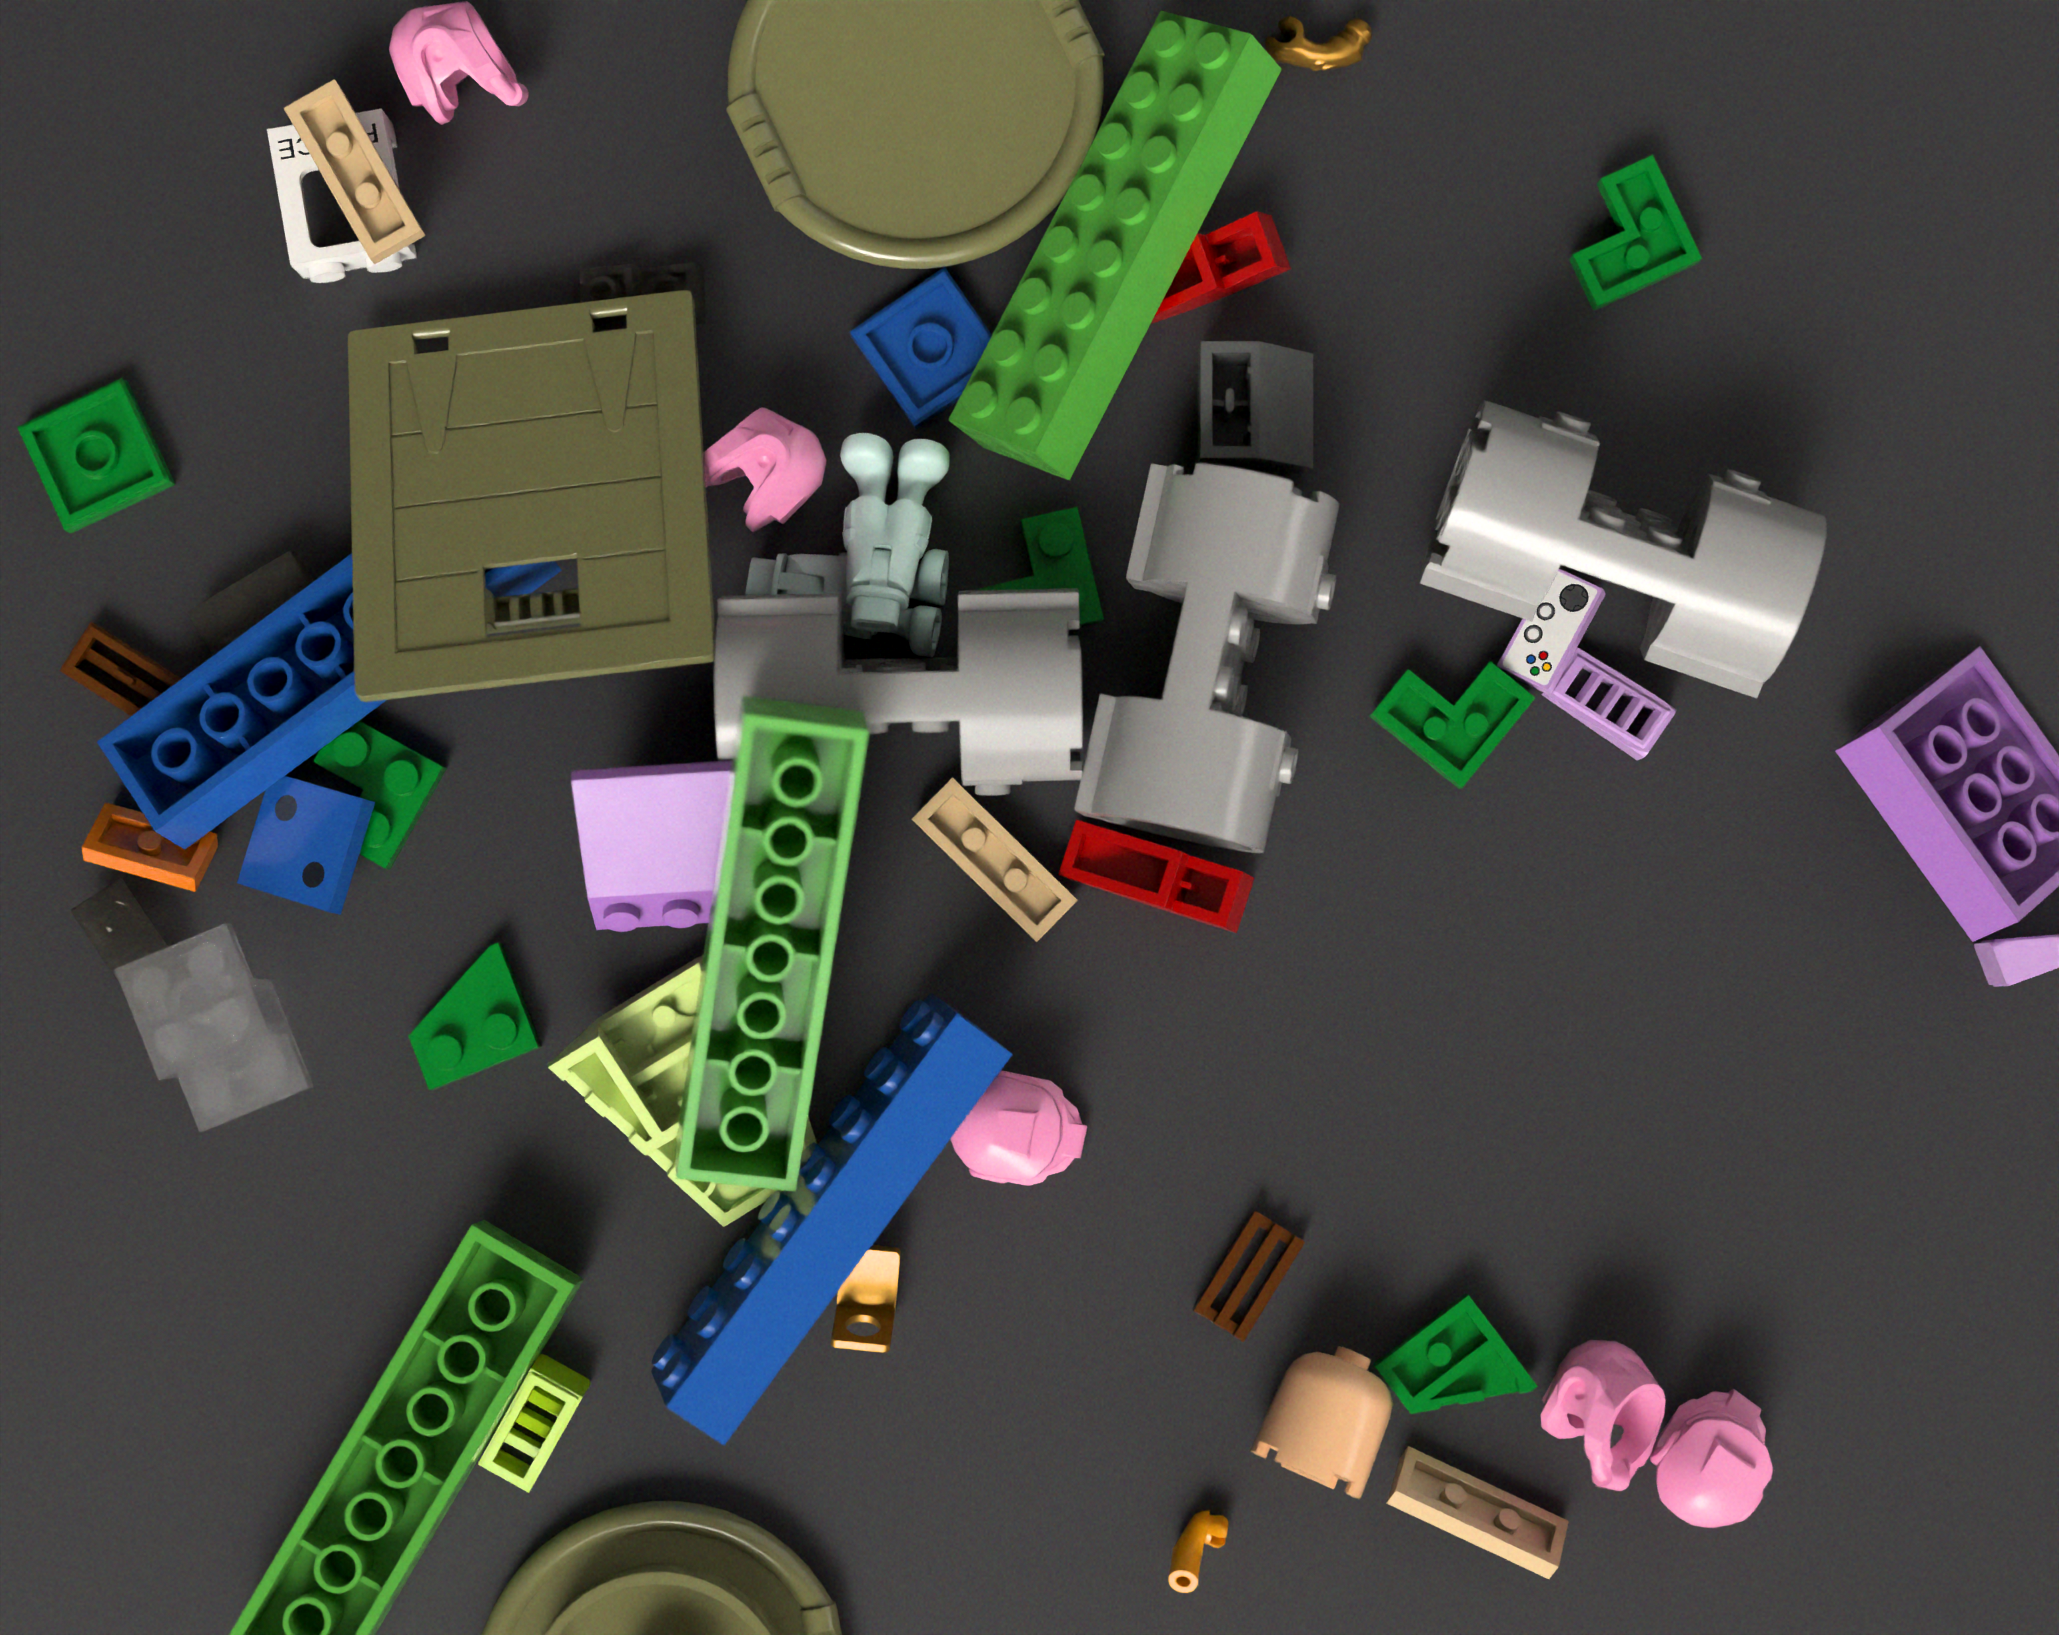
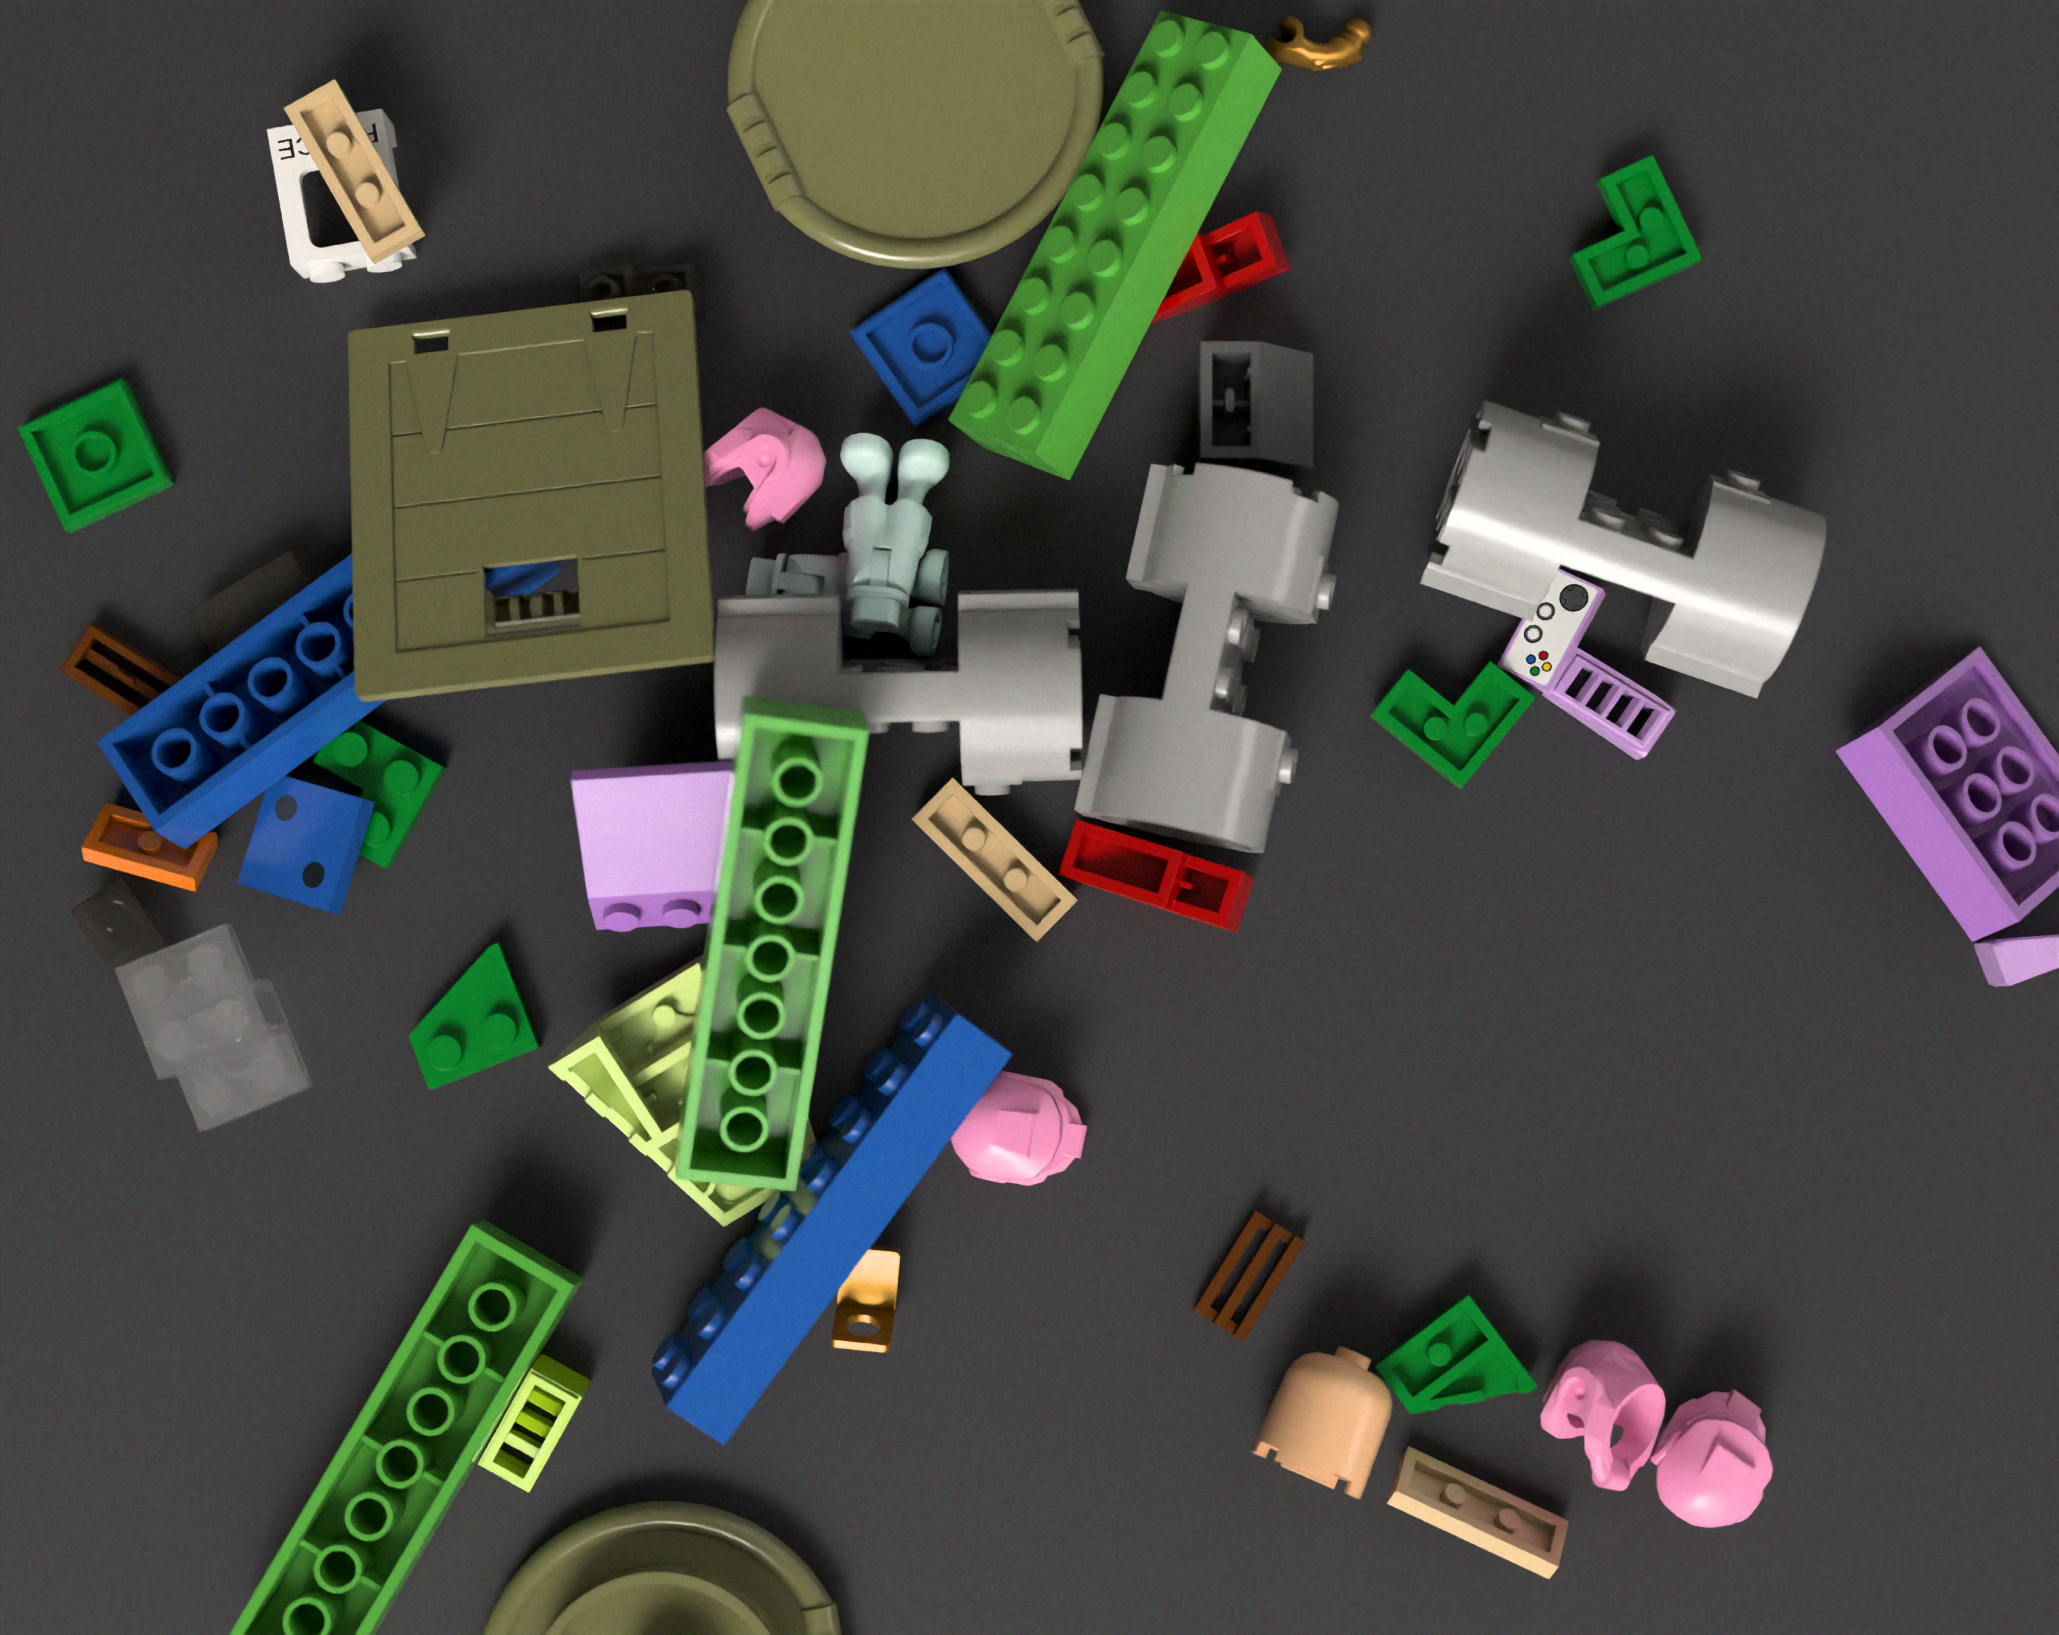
(440, 48): bright pink helmet -> none
(1059, 561): green plate -> none
(1189, 1547): light orange arm -> none

